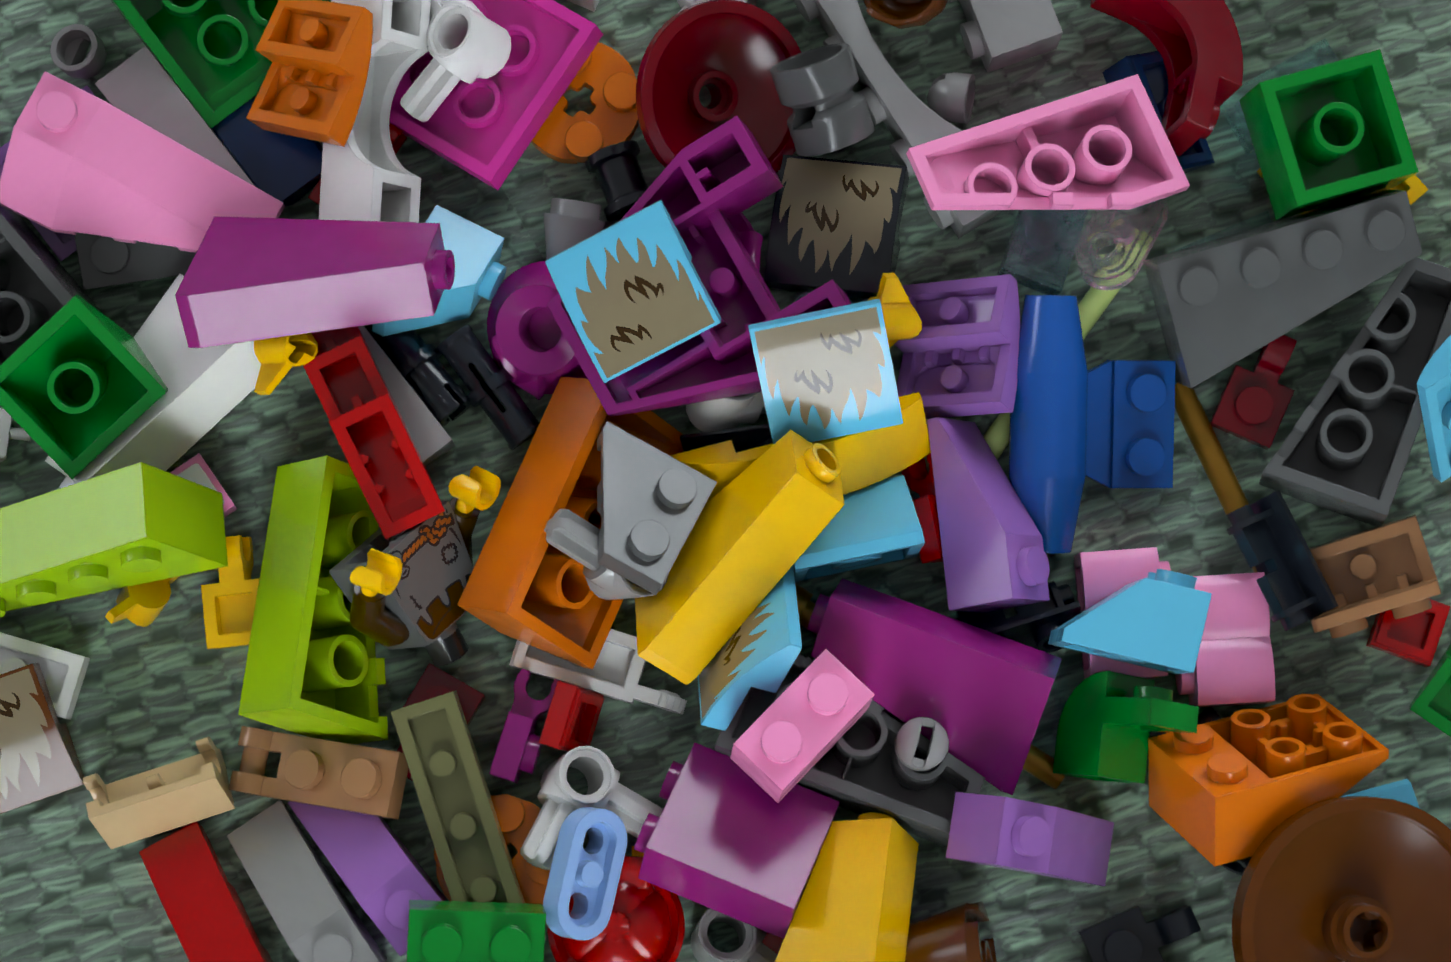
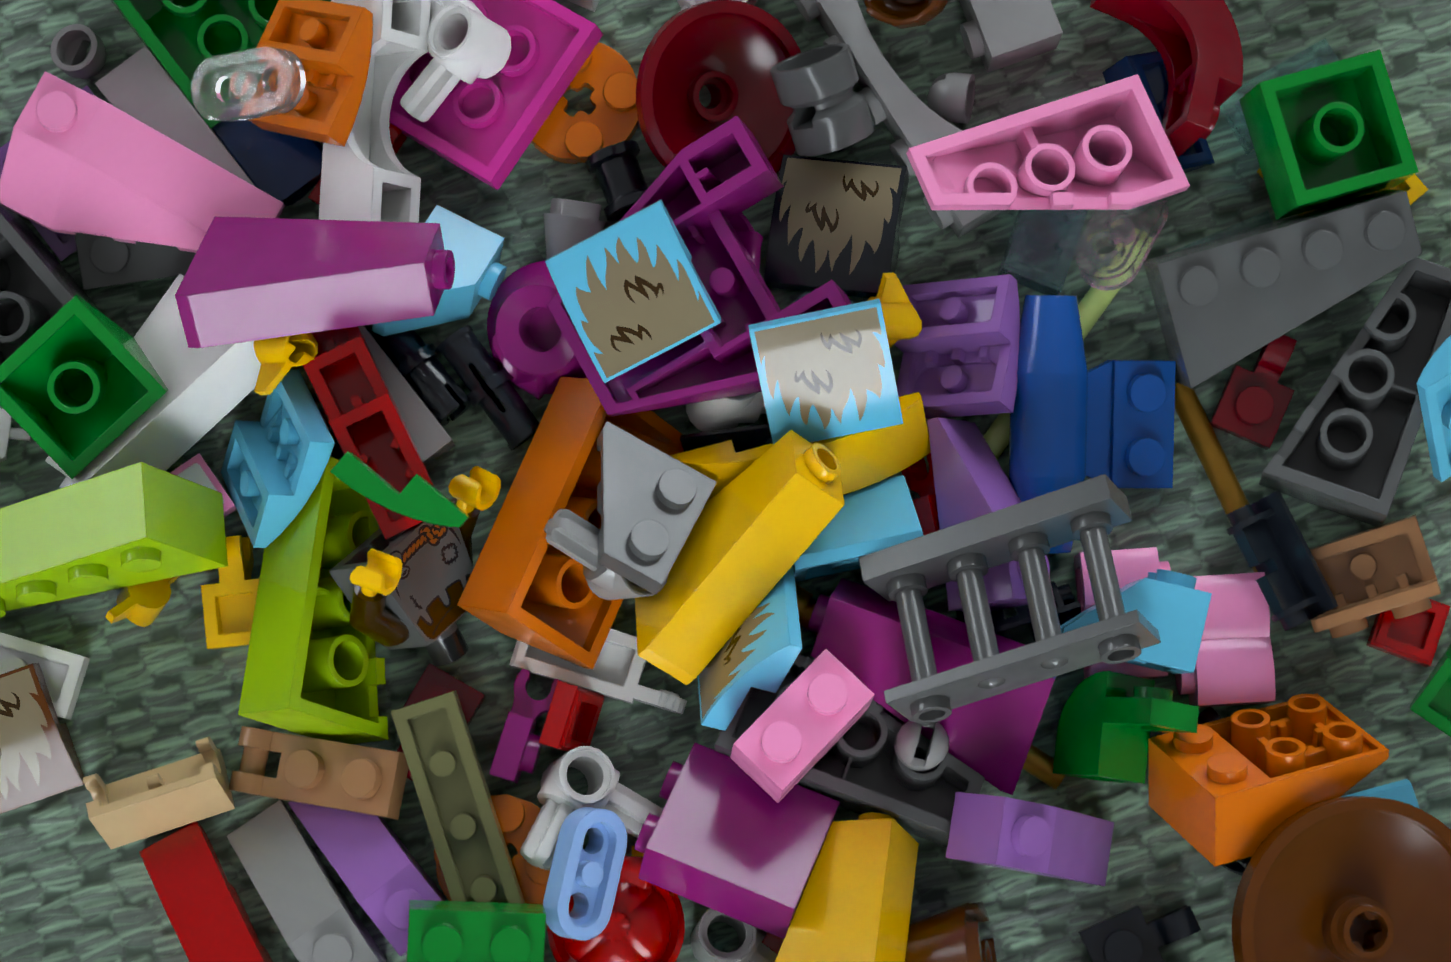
(261, 80): none -> clear plate
(277, 461): none -> medium azure slope
(417, 500): none -> green slope
(964, 556): none -> dark grey fence

